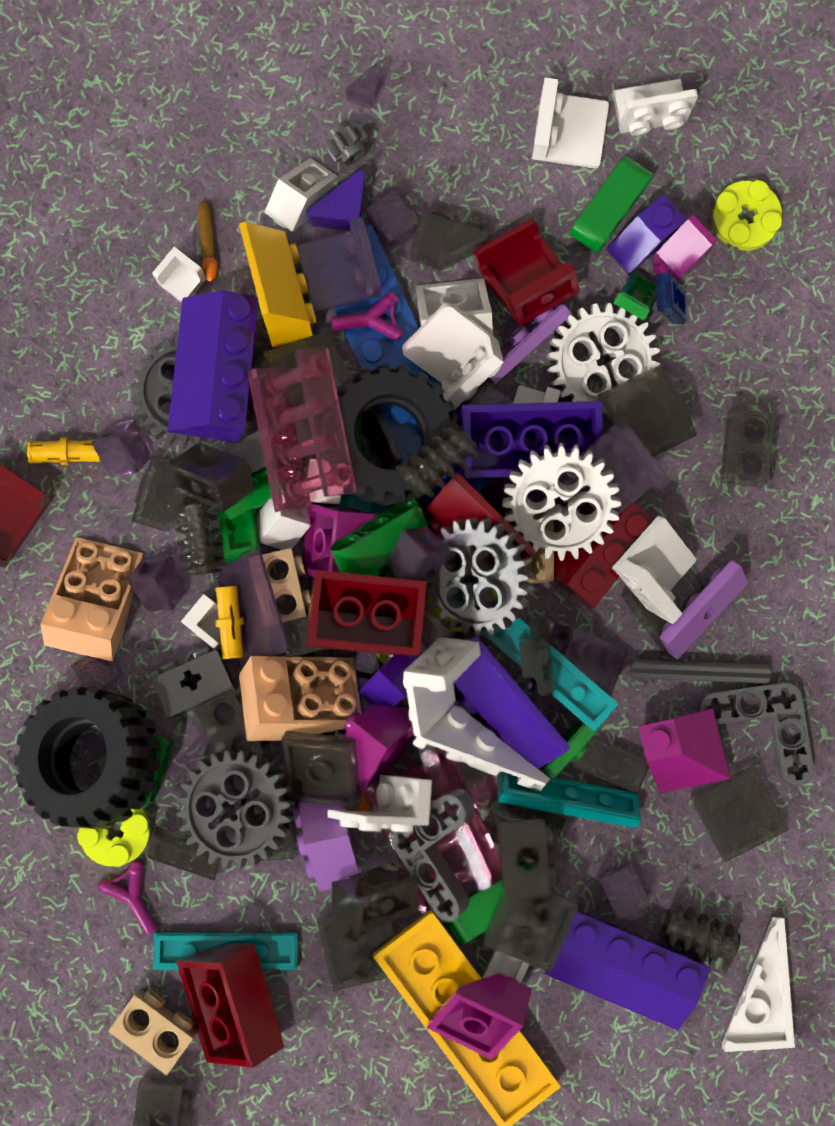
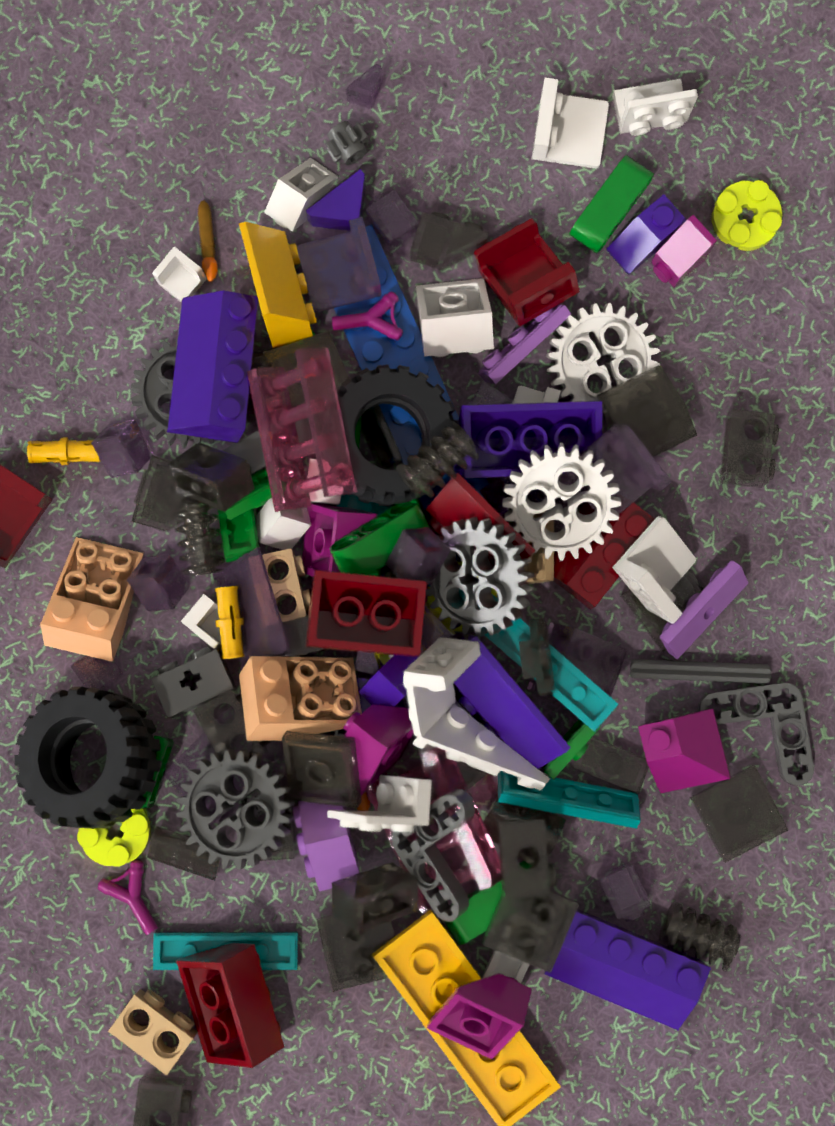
(454, 352): white bracket -> none
(637, 296): green plate -> none
(671, 299): clear blue plate -> none
(764, 1008): white wing -> none

